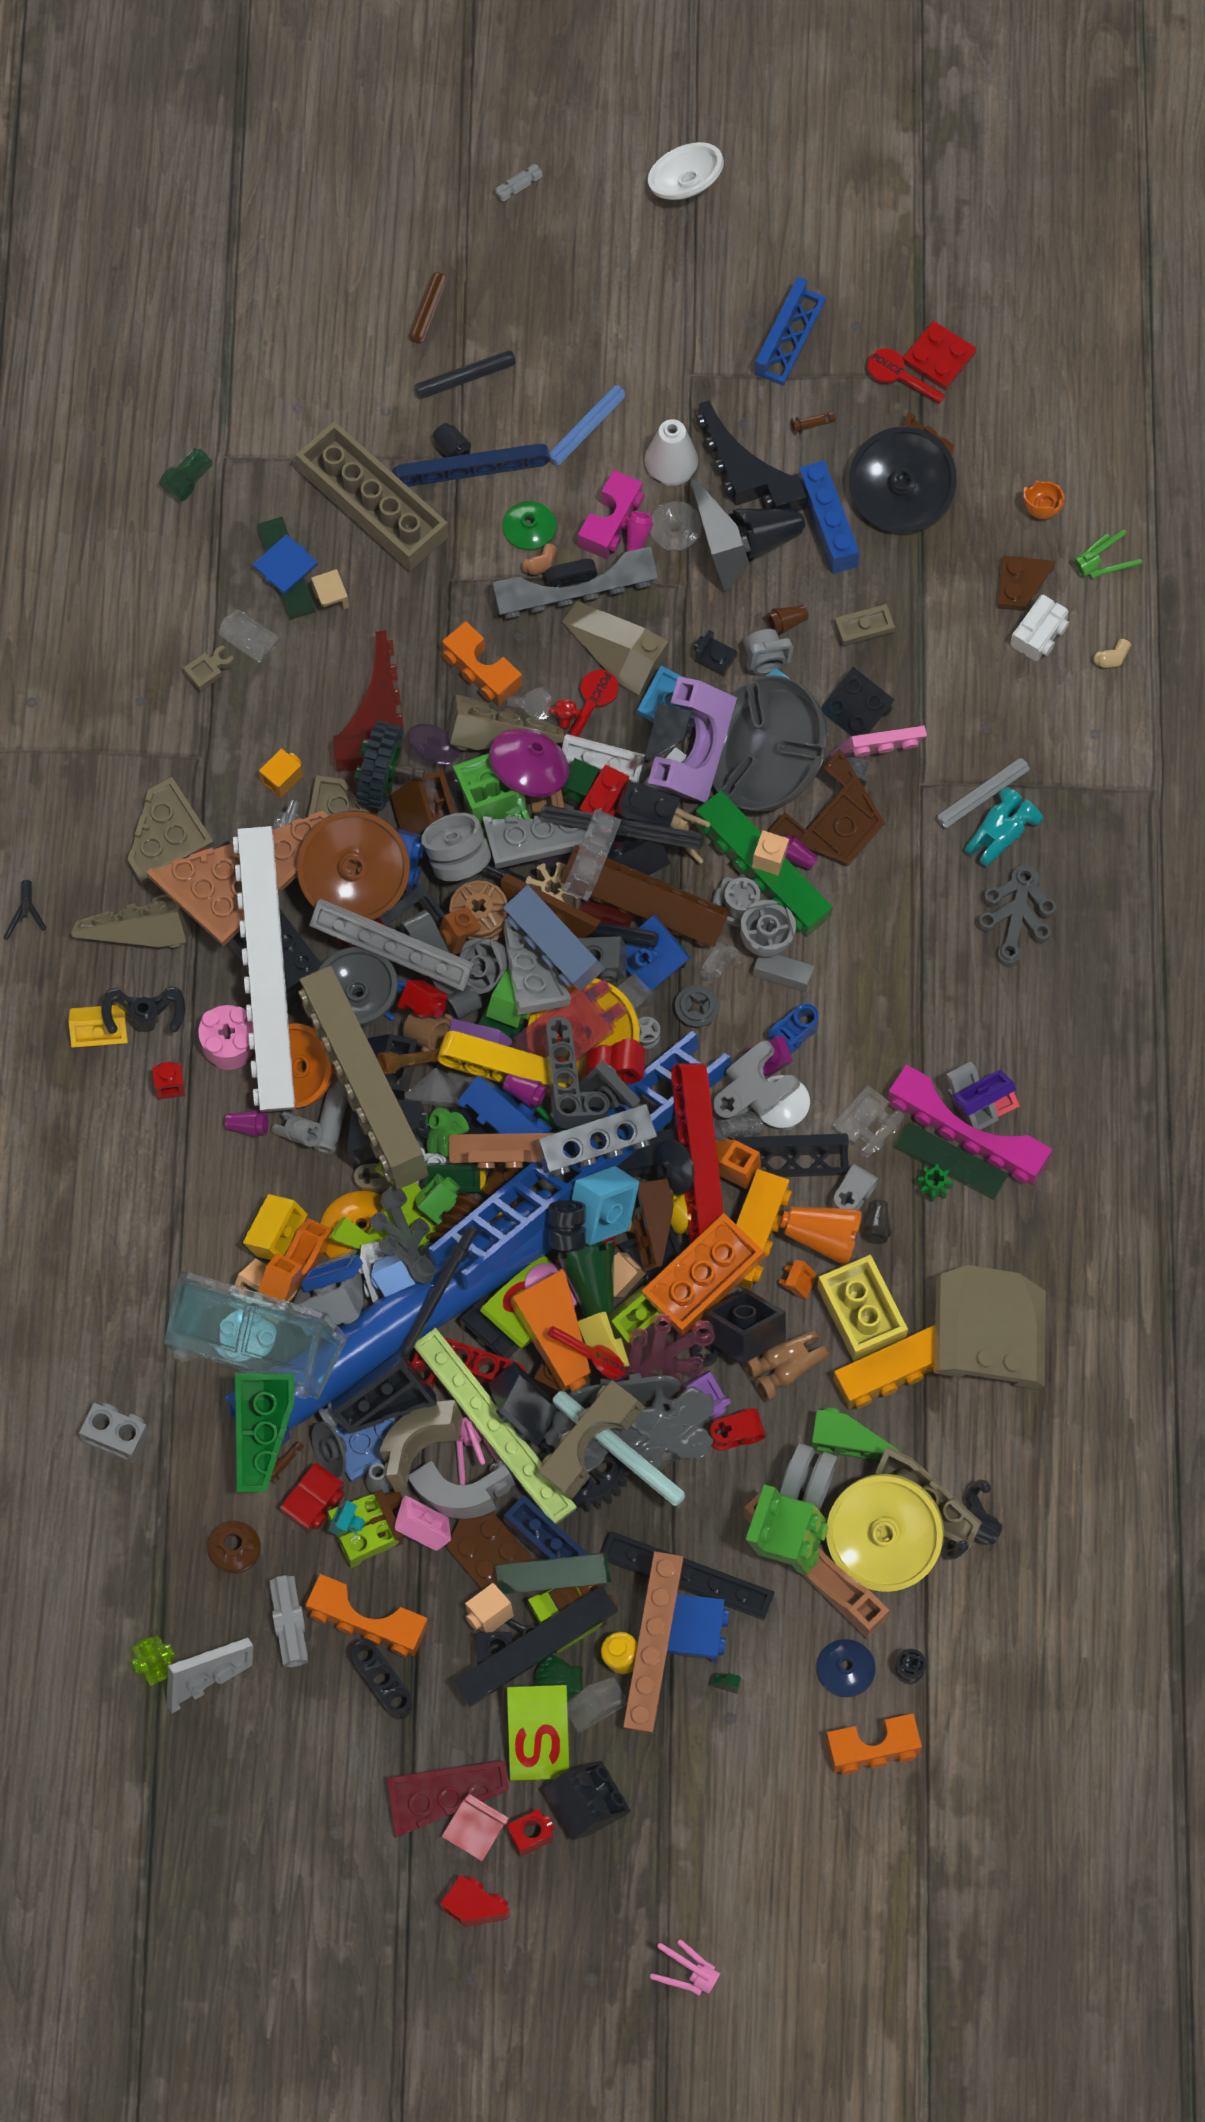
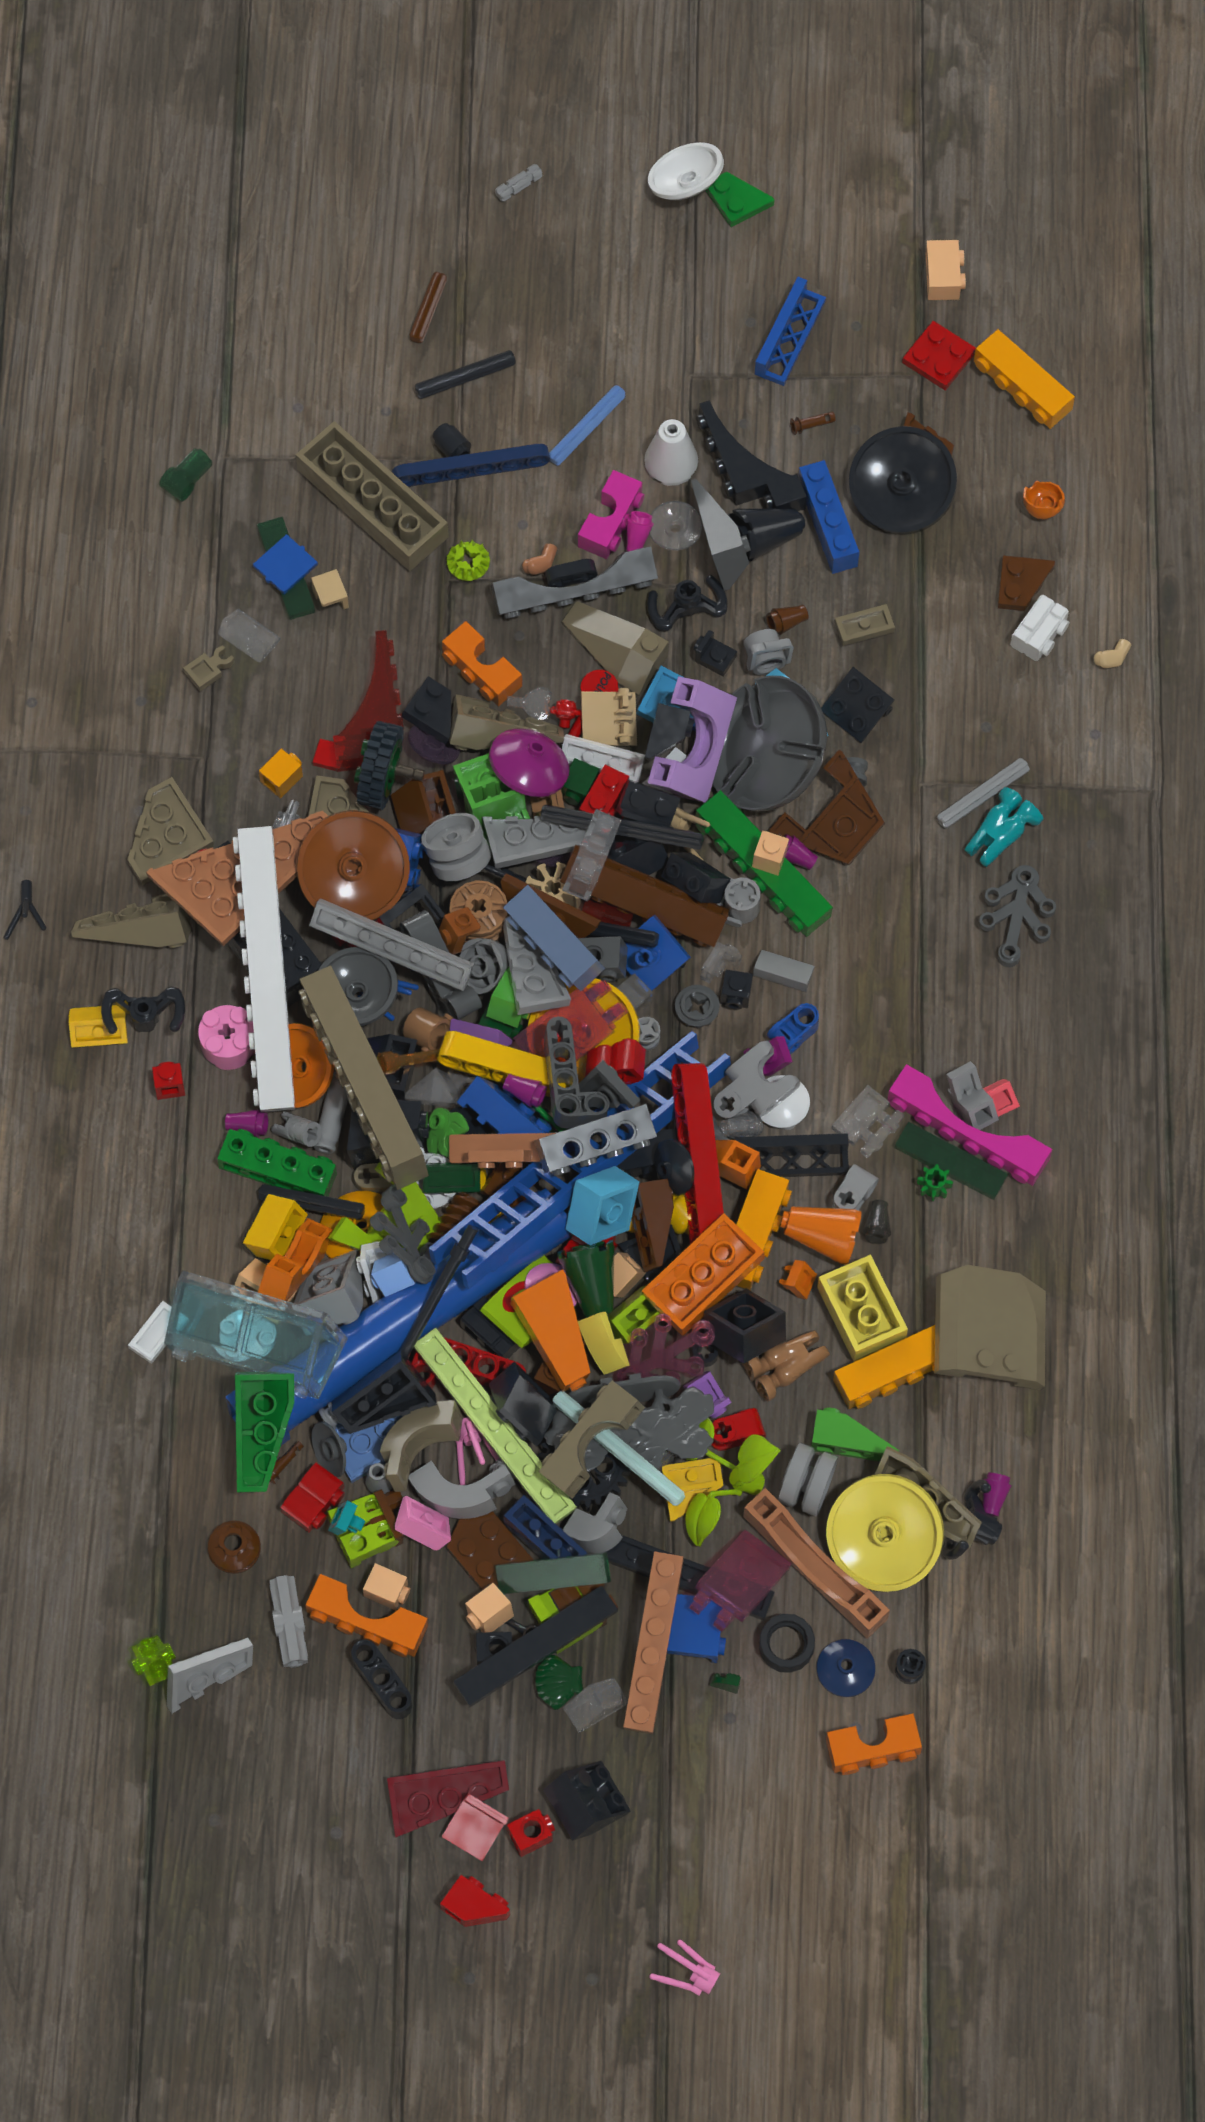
(110, 1438): light grey brick -> none
(150, 1338): none -> white tile
(276, 1165): none -> green brick
(316, 1202): none -> black axle
(325, 755): none -> red tile
(332, 1273): blue tile -> none
(386, 1587): none -> light nougat brick
(423, 999): red brick -> none
(431, 710): none -> black wing
(437, 1197): bright green brick -> none
(462, 569): none -> lime gear
(532, 535): green dish -> none
(537, 1732): lime slope -> none
(567, 1223): black wheel -> none
(598, 1532): none -> light grey brick
(602, 1357): red piece -> none
(609, 717): none -> tan hinge
(619, 1652): yellow head -> none
(687, 602): none -> black piece
(692, 1478): none -> yellow wing
(695, 877): none -> black brick
(736, 989): none -> black bracket
(737, 198): none -> green wing
(740, 1579): none -> clear pink tile
(747, 1477): none -> lime plant
(767, 928): light grey cylinder -> none
(787, 1530): bright green bracket -> none
(797, 1623): none -> black tyre
(881, 742): bright pink wing -> none
(888, 366): red piece -> none
(943, 269): none -> light nougat brick
(984, 1092): dark purple tile -> none
(995, 1498): none -> magenta cone
(1023, 379): none -> light orange brick
(1089, 561): bright green plant -> none

